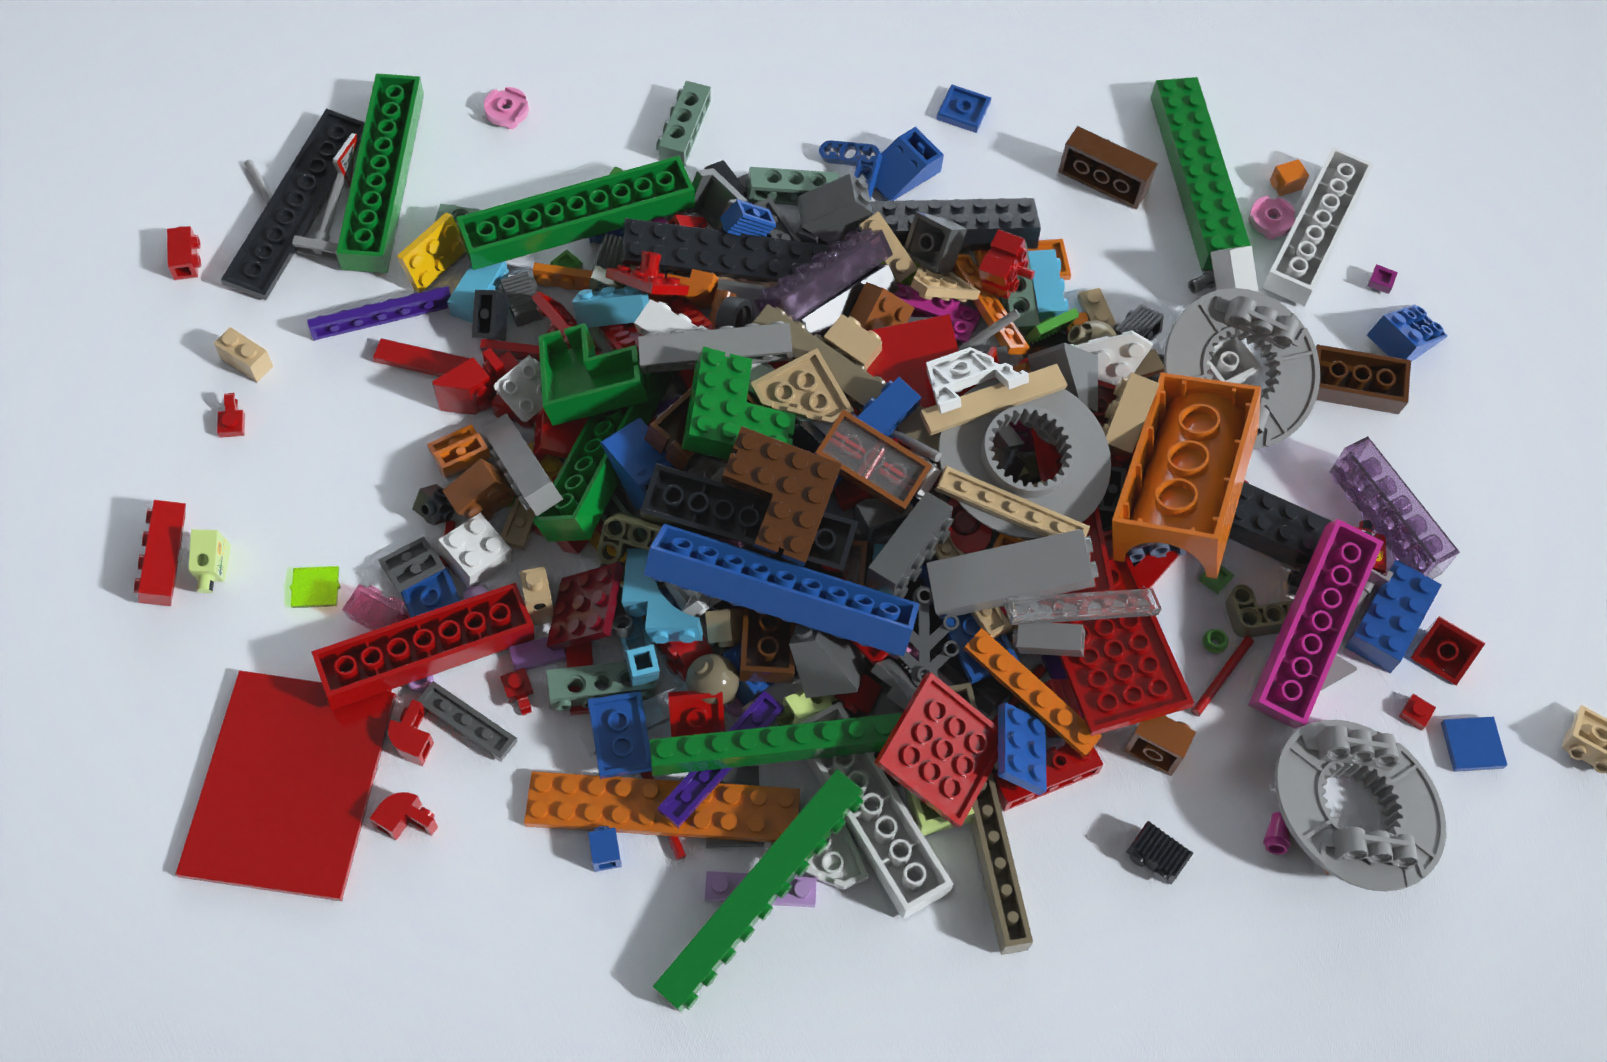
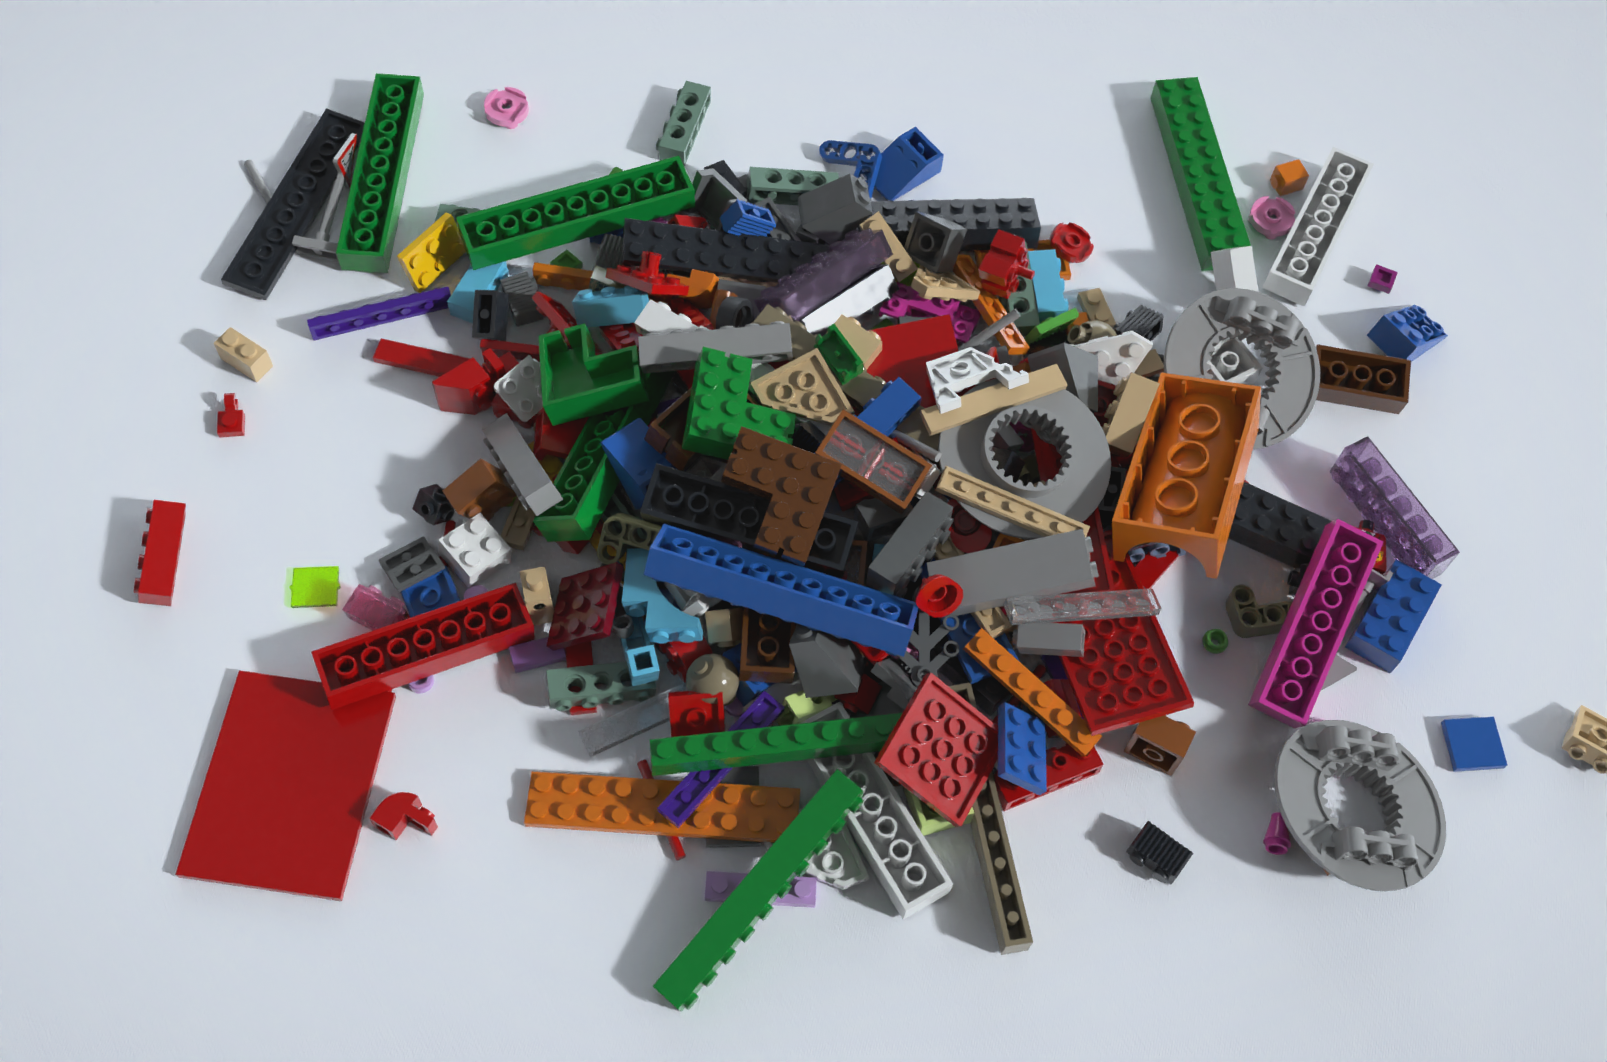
(182, 252): red brick -> none
(208, 558): yellowish green torso -> none
(407, 739): red brick -> none
(458, 451): orange brick -> none
(467, 721): dark grey plate -> none
(518, 687): red plate -> none
(604, 848): blue brick -> none
(620, 734): blue plate -> none
(839, 355): none -> green hinge
(879, 308): dark orange brick -> none
(939, 595): none -> red piece
(964, 108): blue tile -> none
(1071, 242): none -> red tile
(1107, 167): reddish brown brick -> none
(1205, 281): dark grey pin -> none
(1217, 585): bright green tile -> none
(1222, 676): red bar -> none
(1417, 711): red plate -> none
(1447, 650): red slope -> none

